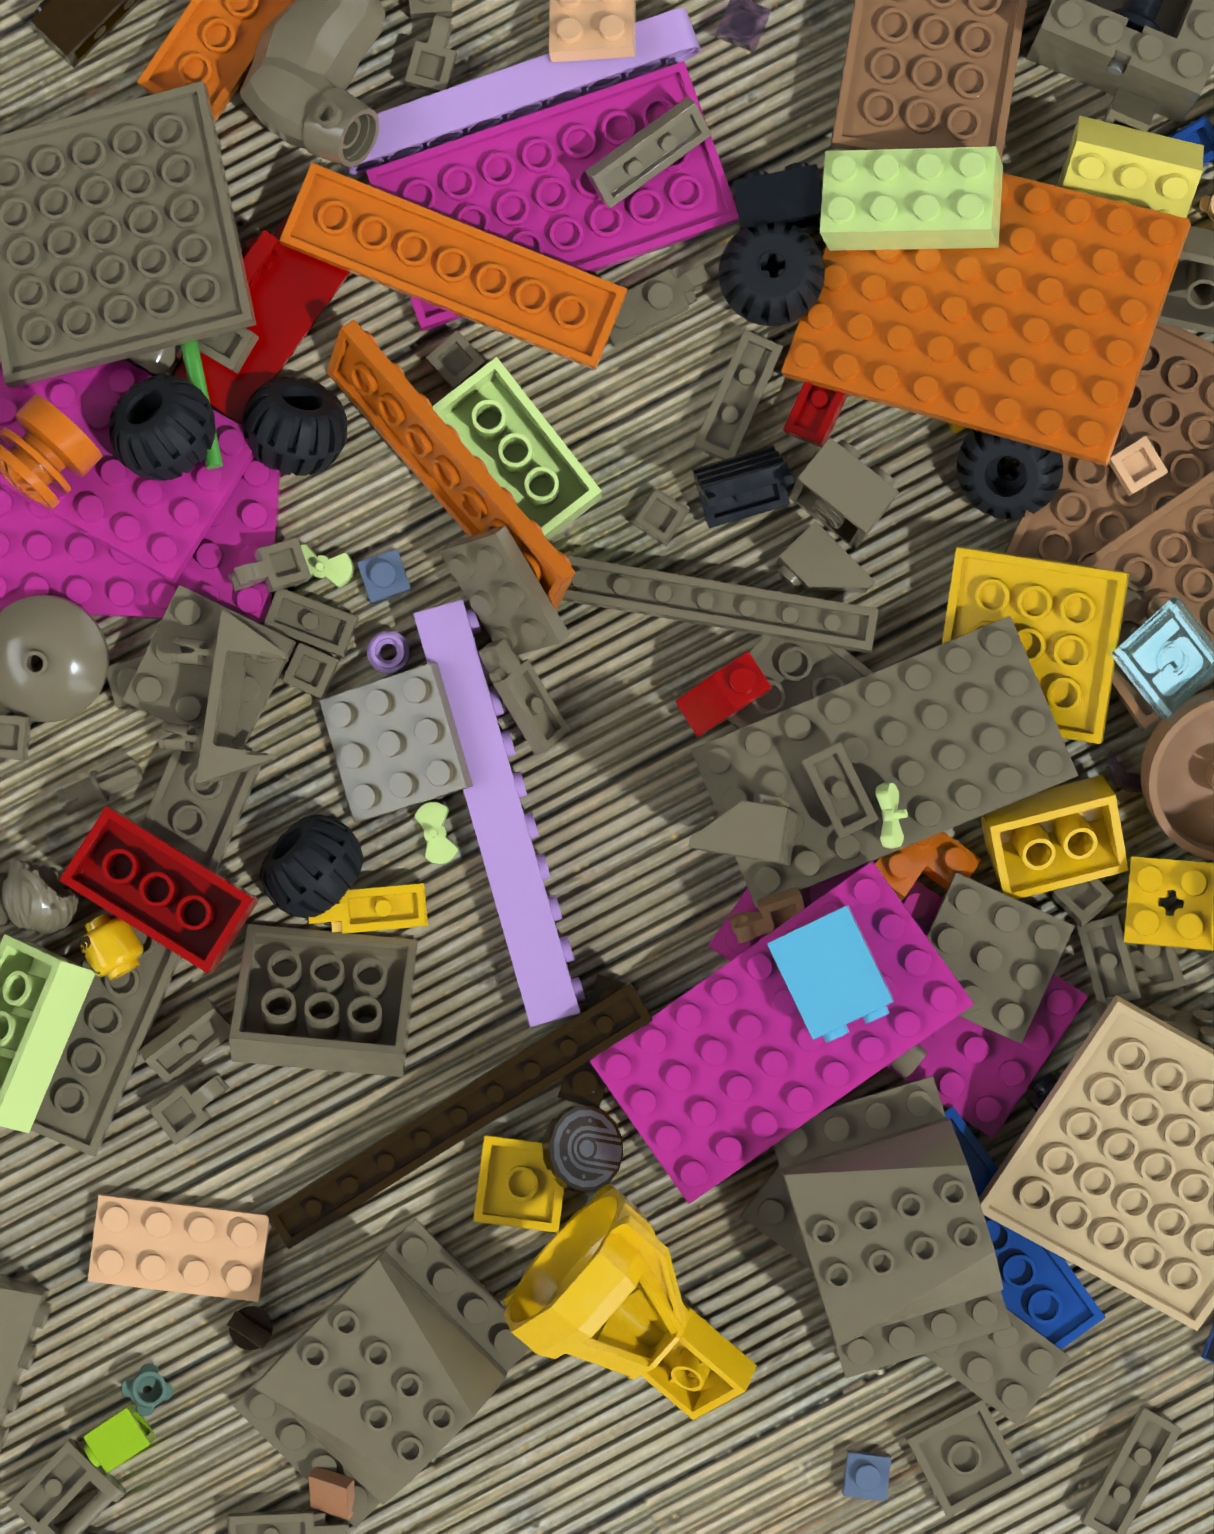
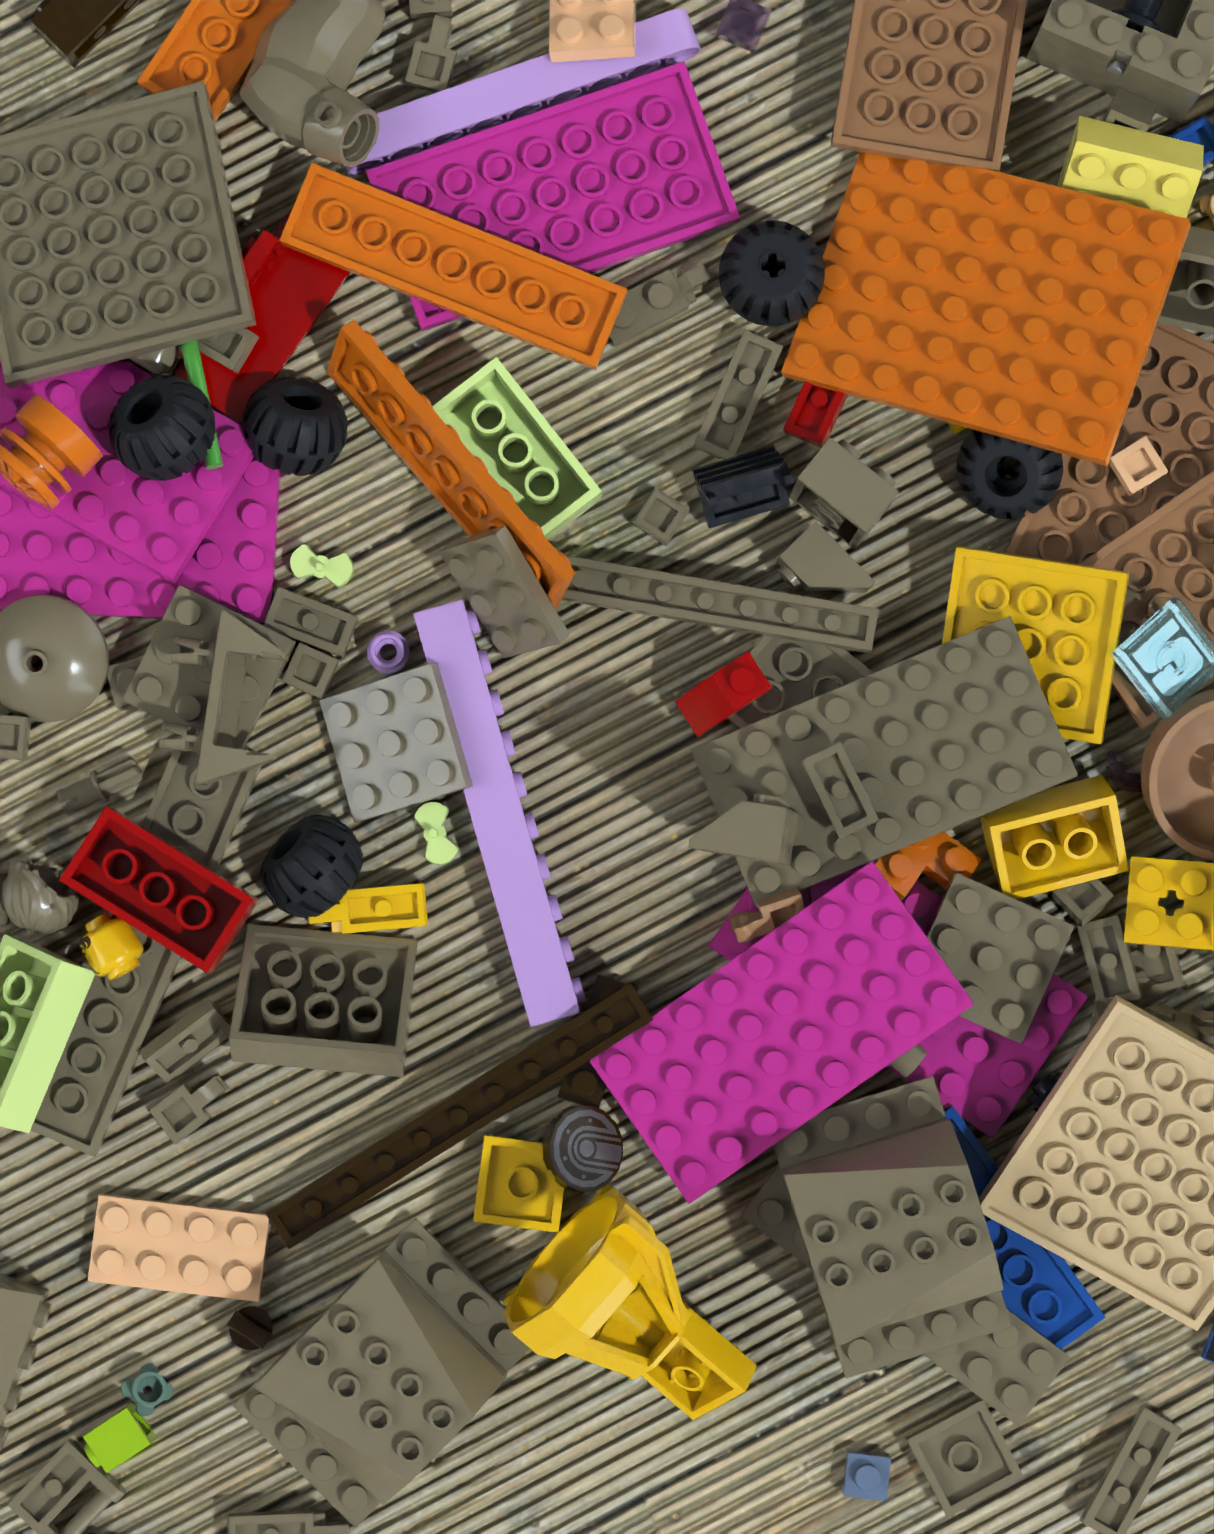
(276, 565): dark tan plate -> none
(331, 1492): nougat tile -> none
(384, 576): sand blue plate -> none
(455, 360): dark tan plate -> none
(524, 696): dark tan hinge -> none
(648, 152): dark tan plate -> none
(780, 196): black brick -> none
(831, 974): medium azure brick -> none
(891, 832): yellowish green piece -> none
(911, 198): yellowish green brick -> none

